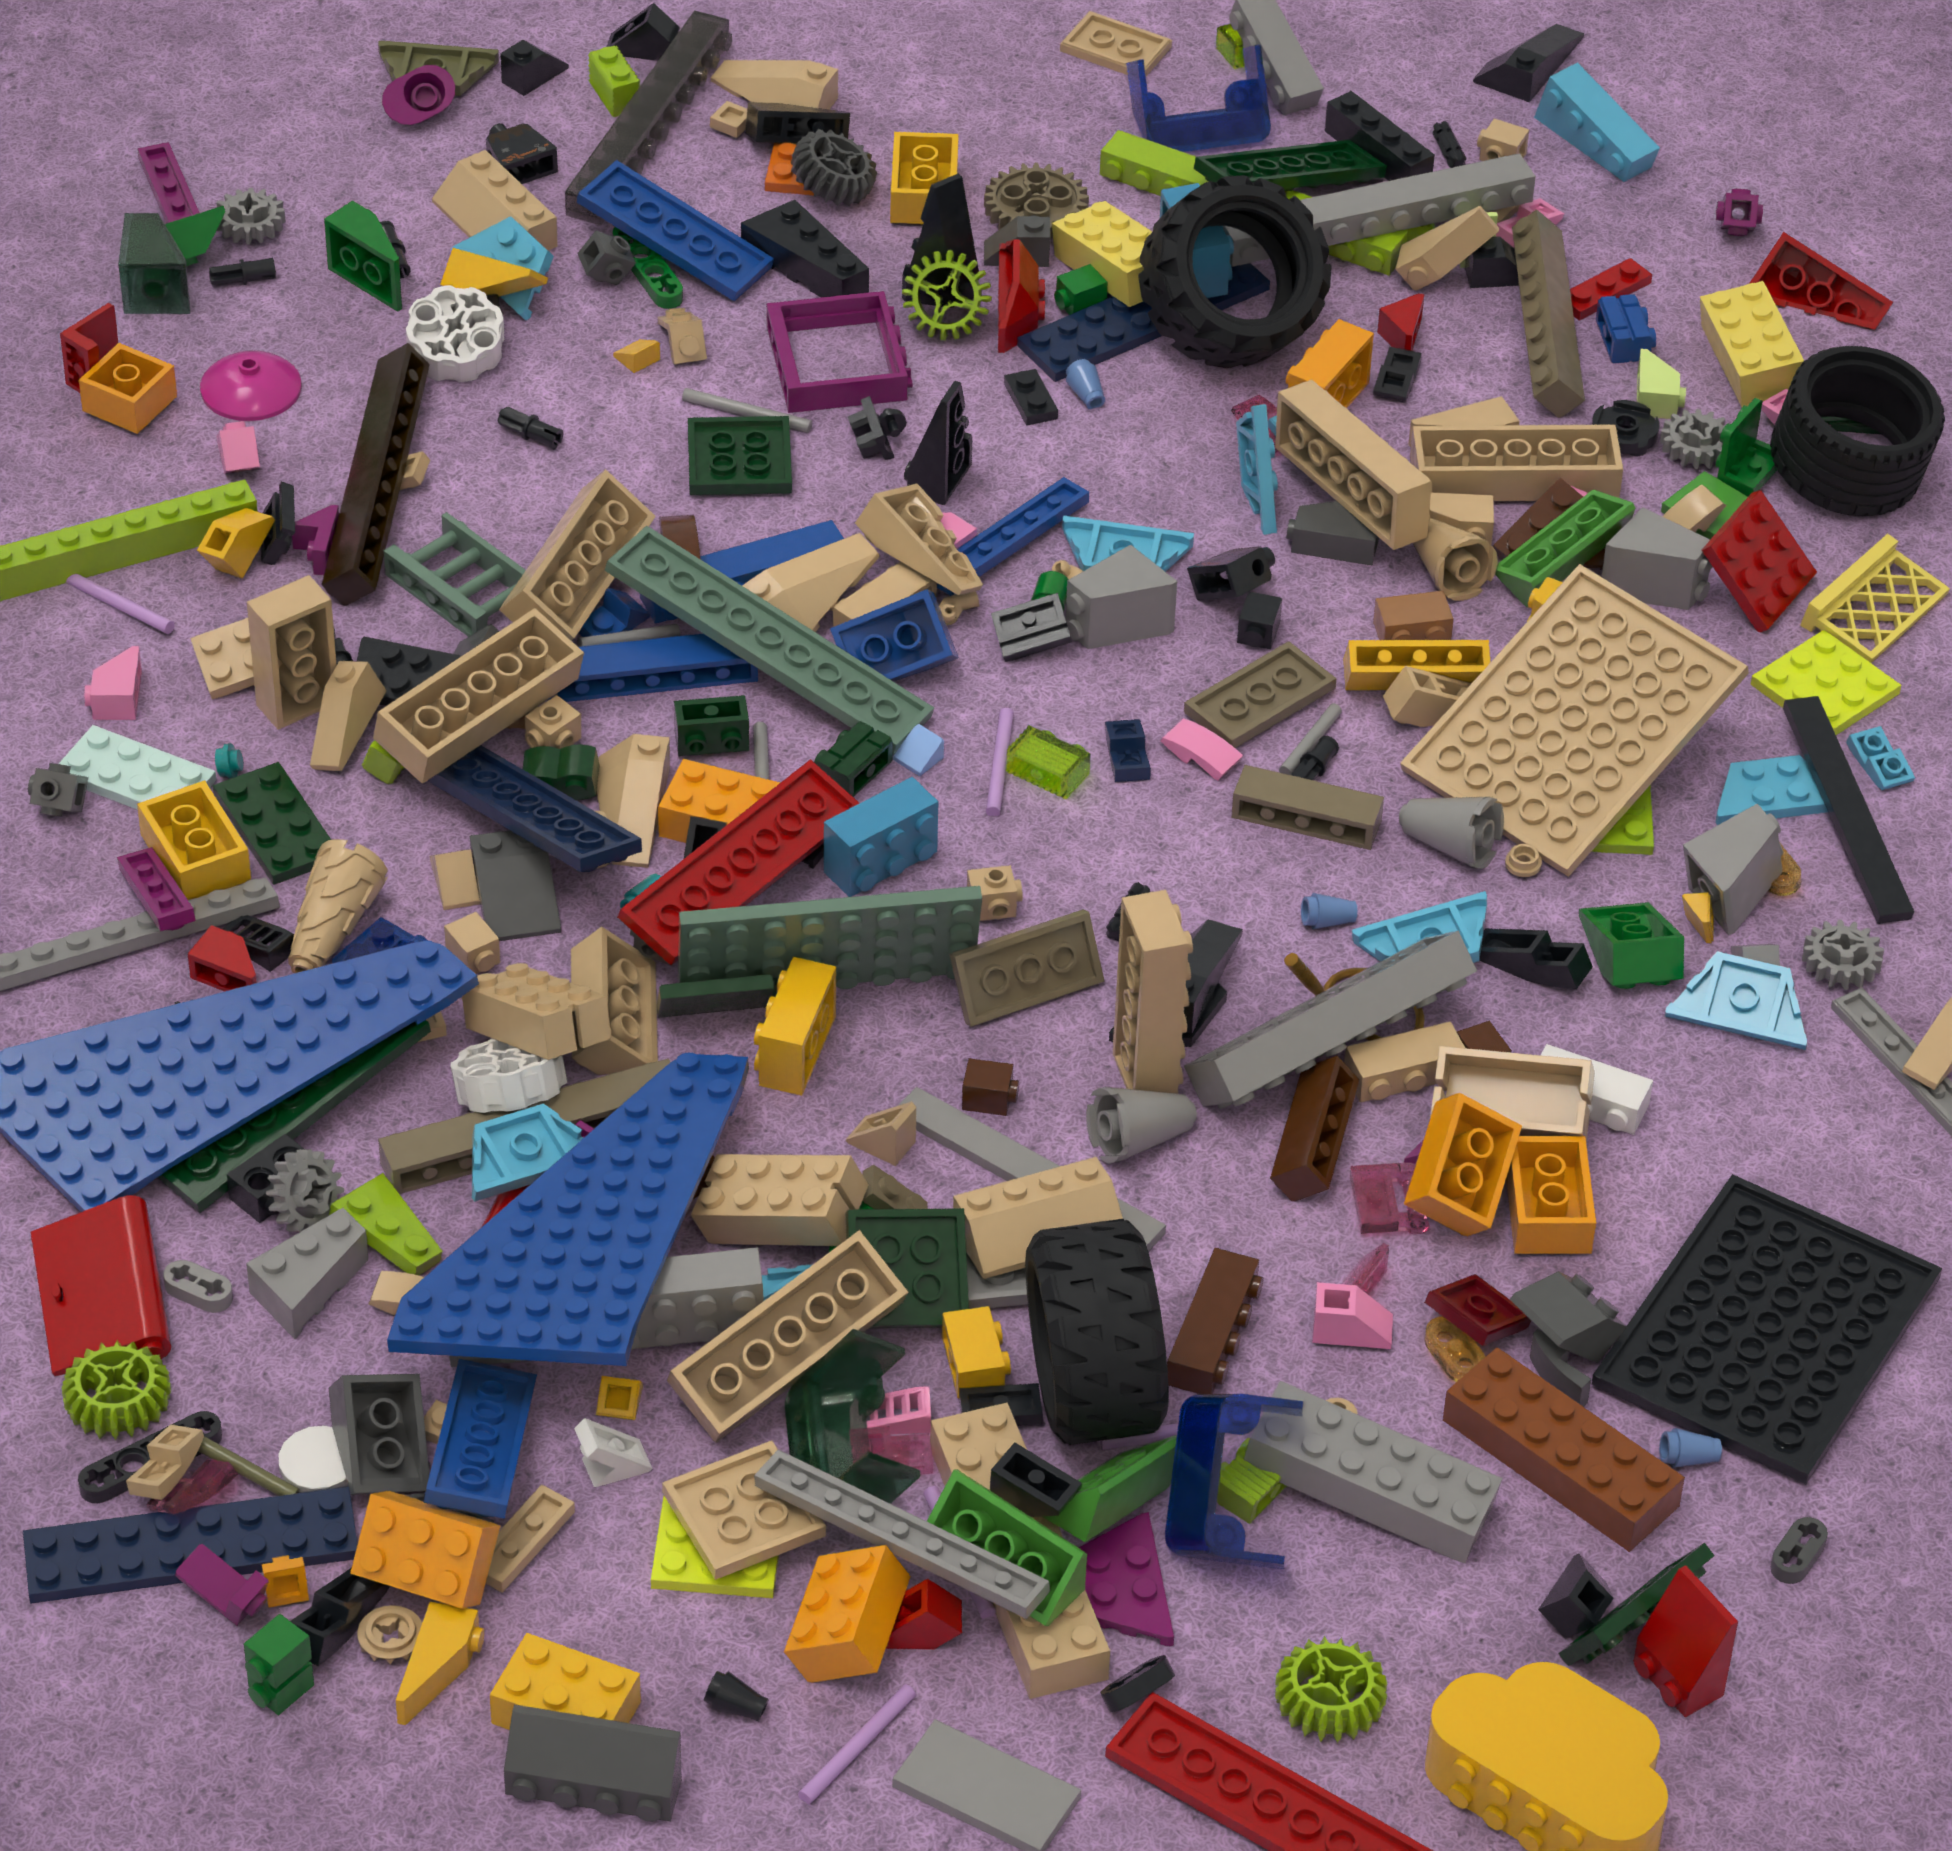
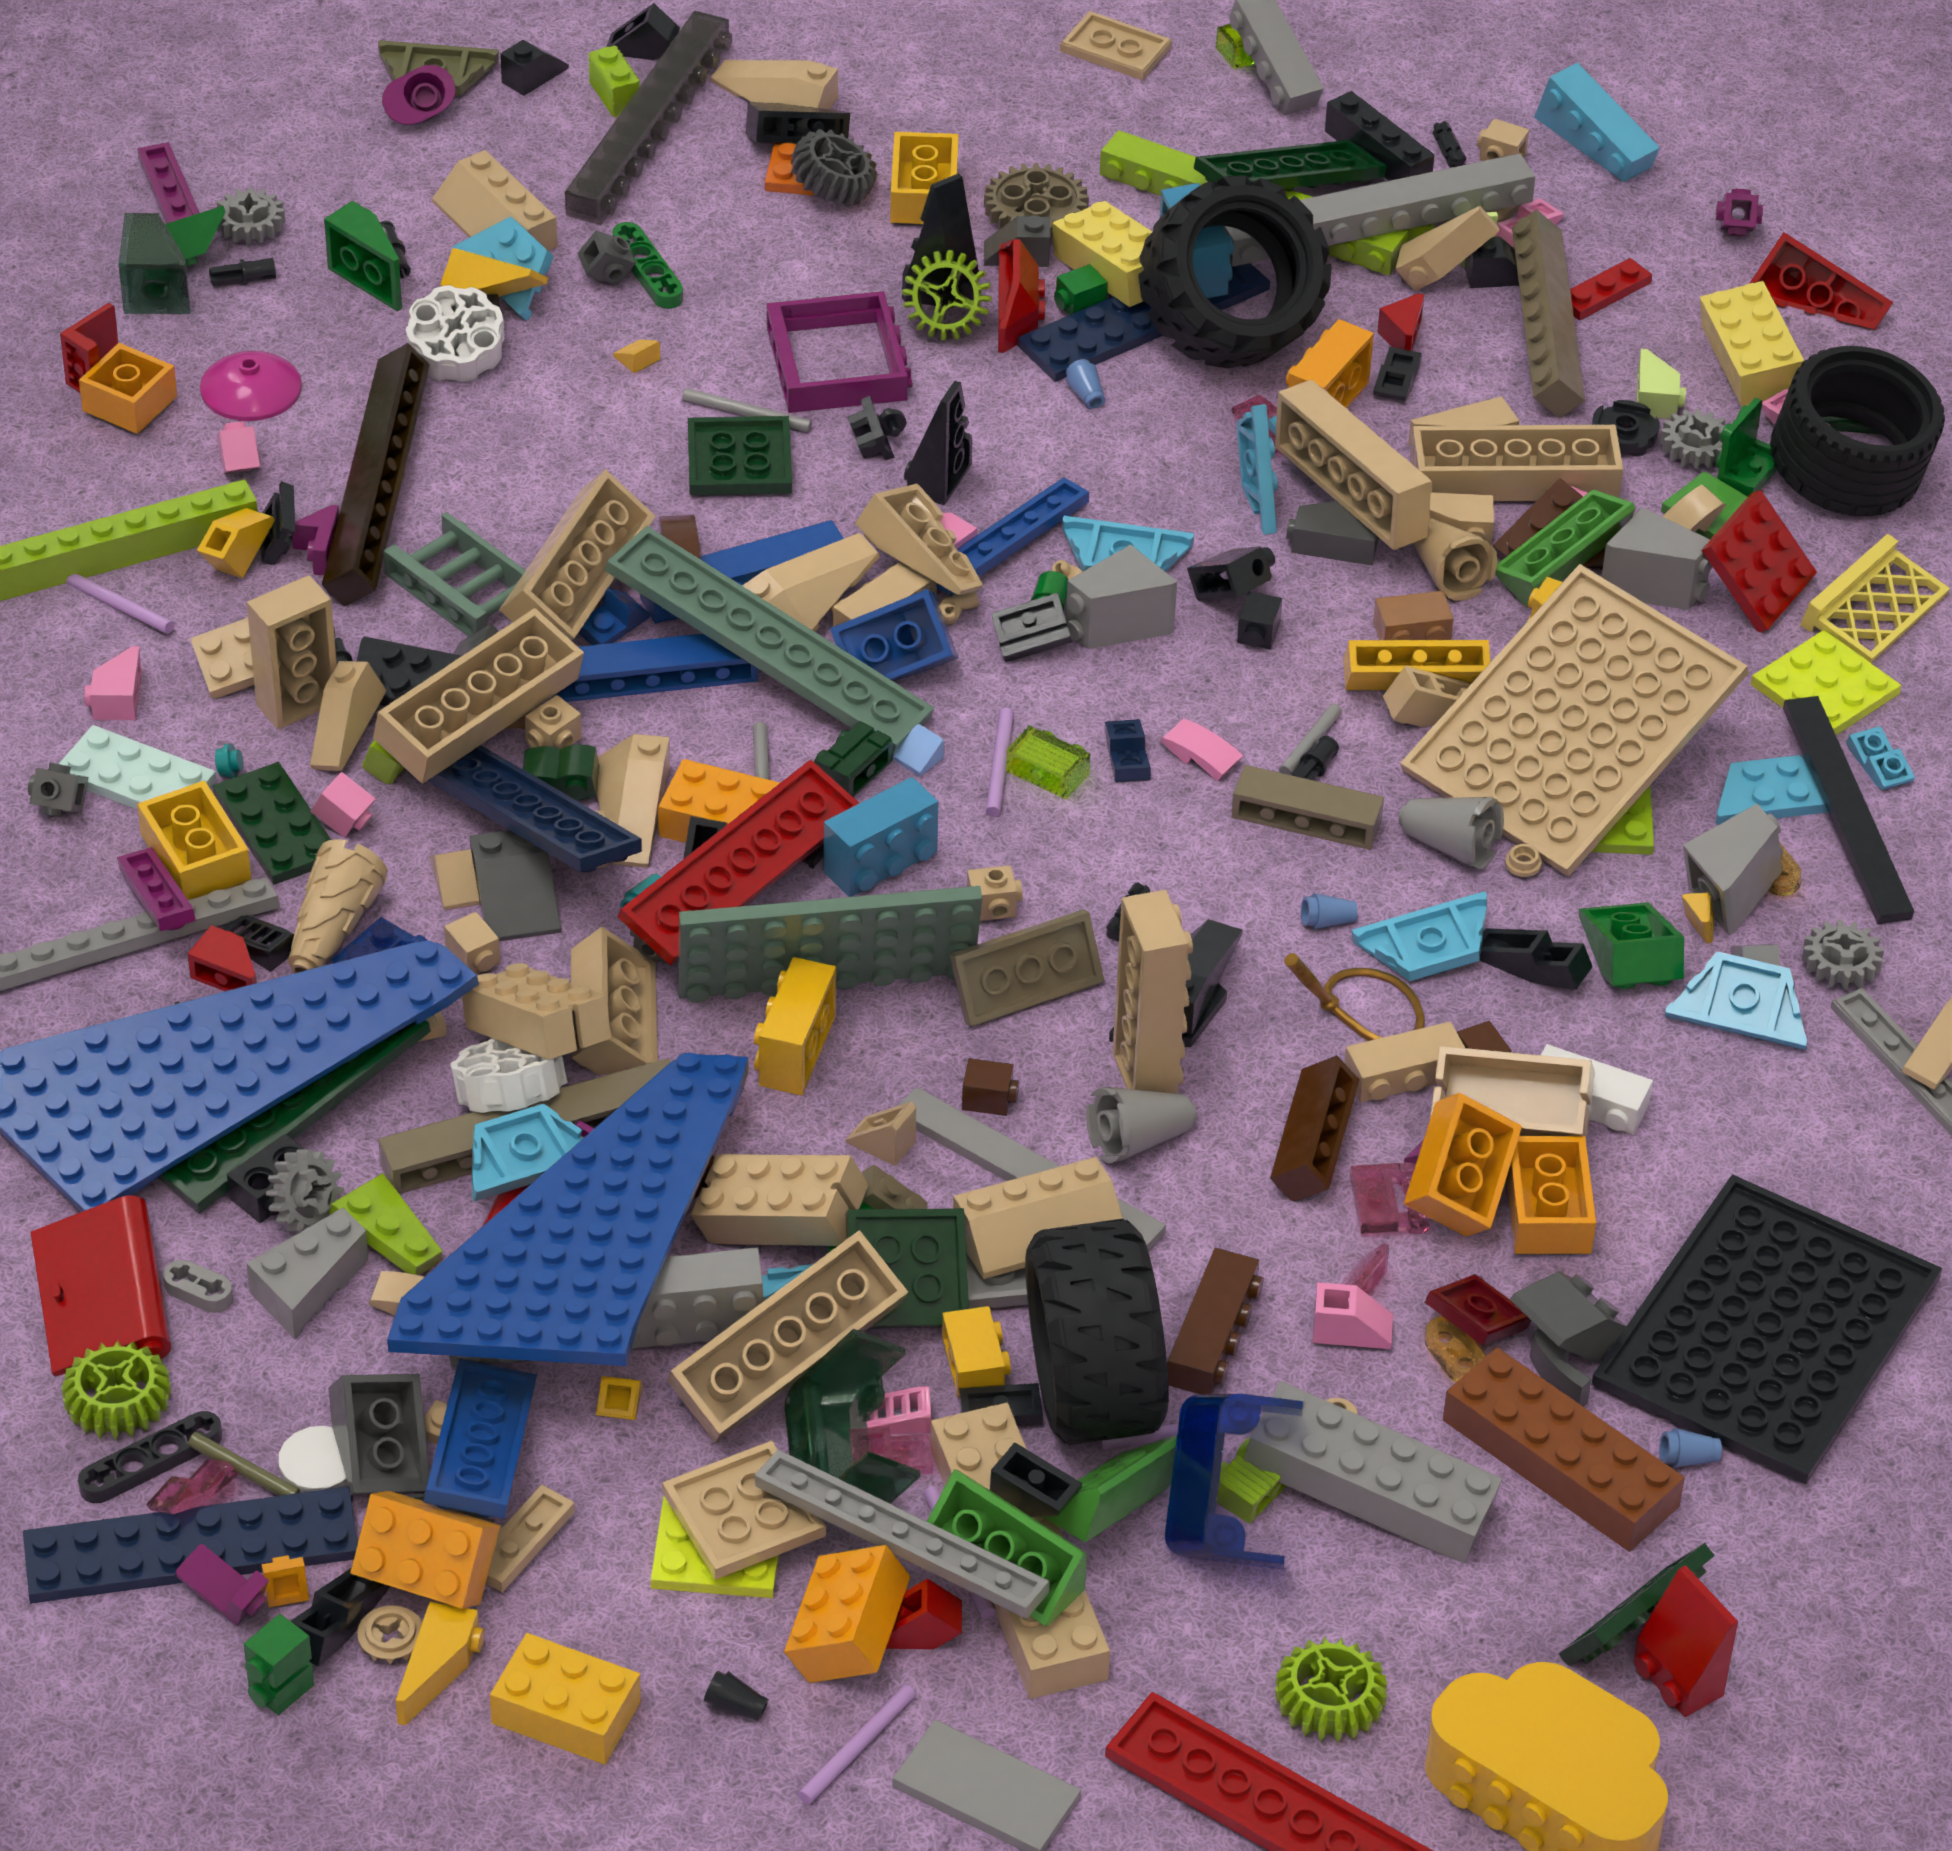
(169, 1460): tan slope -> none
(344, 805): none -> bright pink brick
(415, 470): tan plate -> none
(522, 151): black torso -> none
(530, 427): black axle -> none
(593, 1763): dark grey slope -> none
(610, 1453): white slope -> none
(633, 635): light grey bar -> none
(675, 230): blue plate -> none
(684, 335): tan bracket -> none
(711, 725): dark green brick -> none
(714, 995): tile -> none
(729, 119): tan plate -> none
(806, 251): black wedge -> none
(1031, 397): black plate -> none
(1127, 1581): magenta wing -> none
(1137, 1683): black beam -> none
(1240, 122): clear blue windscreen -> none
(1260, 694): dark tan plate -> none
(1330, 1020): light grey brick -> none
(1530, 64): black wedge -> none
(1576, 1598): black slope -> none
(1624, 327): blue brick -> none
(1805, 1554): dark grey beam -> none

